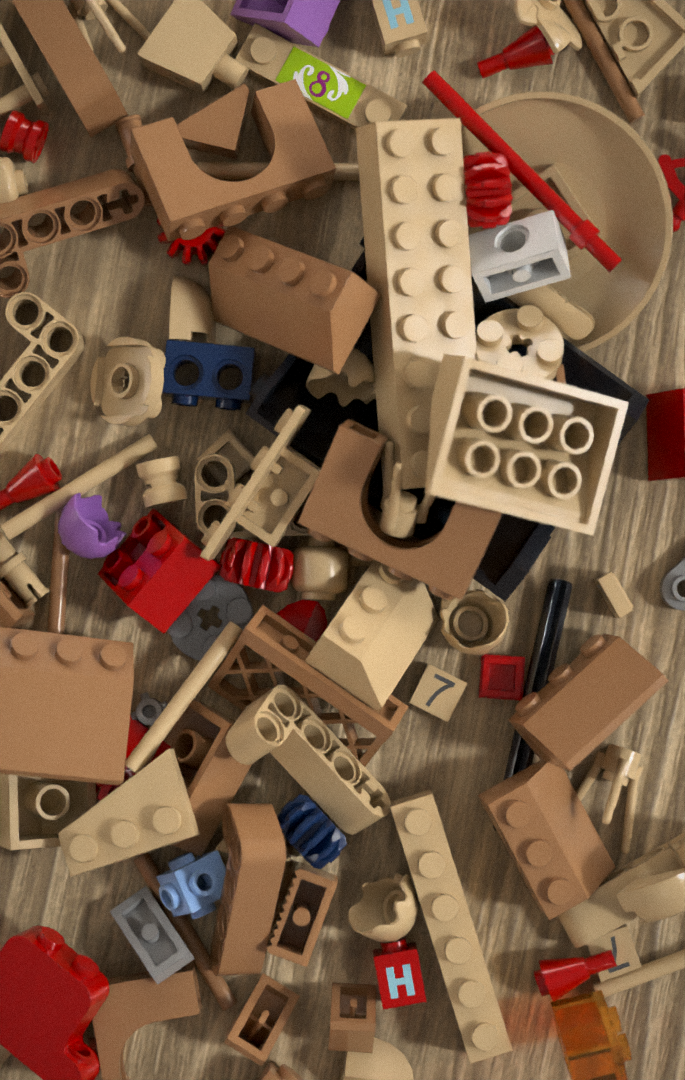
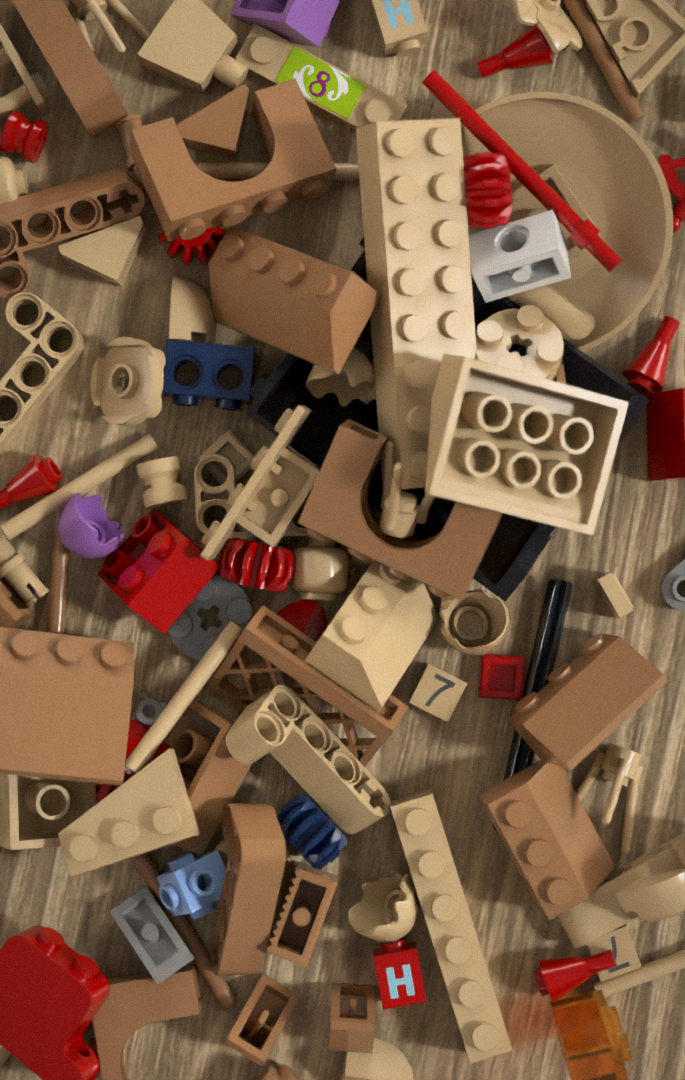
(107, 251): none -> tan slope
(649, 367): none -> red cone

